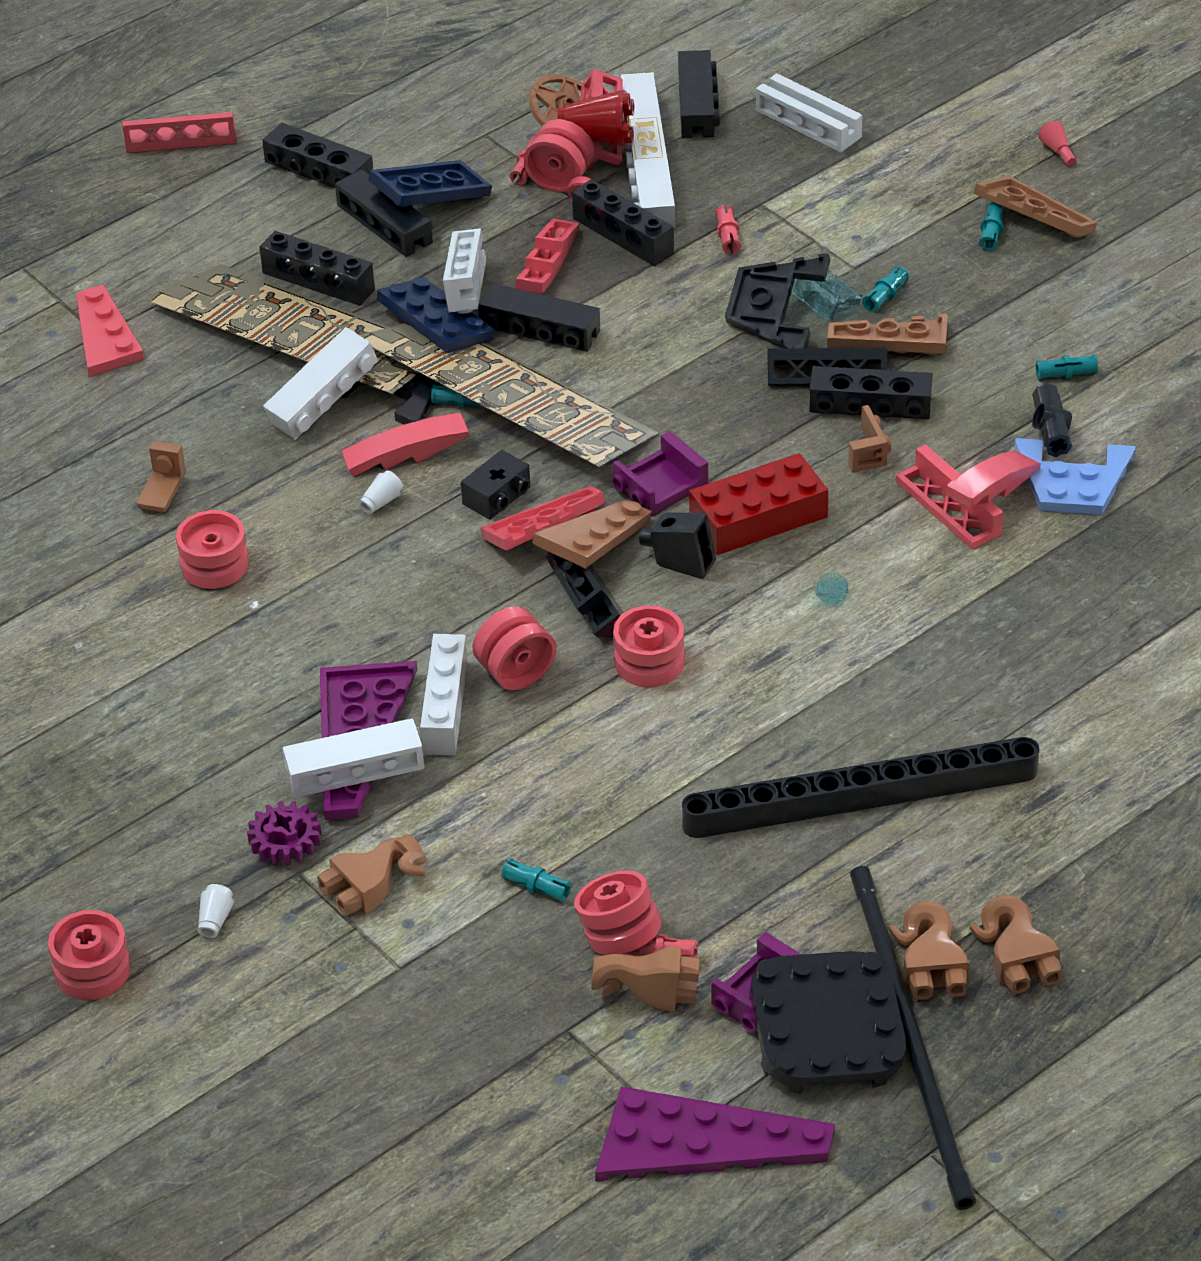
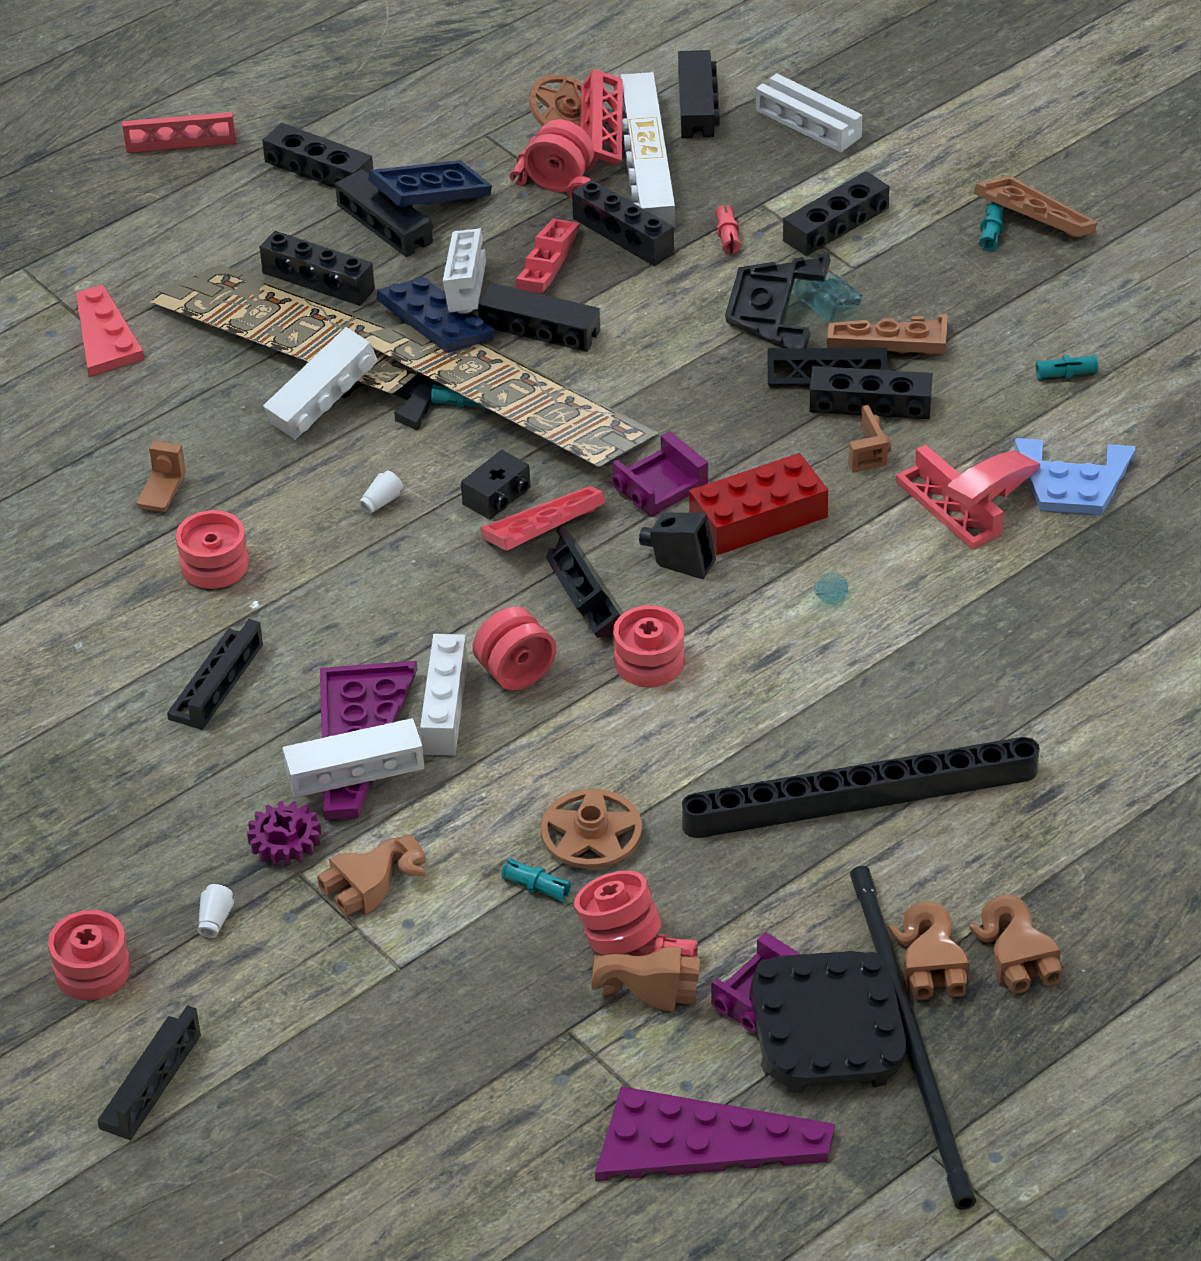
(151, 1075): none -> black fence
(220, 680): none -> black fence
(414, 440): coral slope -> none
(591, 828): none -> nougat wheel
(593, 534): nougat wing -> none
(603, 117): red cone -> none
(836, 213): none -> black brick
(885, 288): teal pin -> none
(1052, 420): black piece -> none
(1054, 137): coral cone -> none

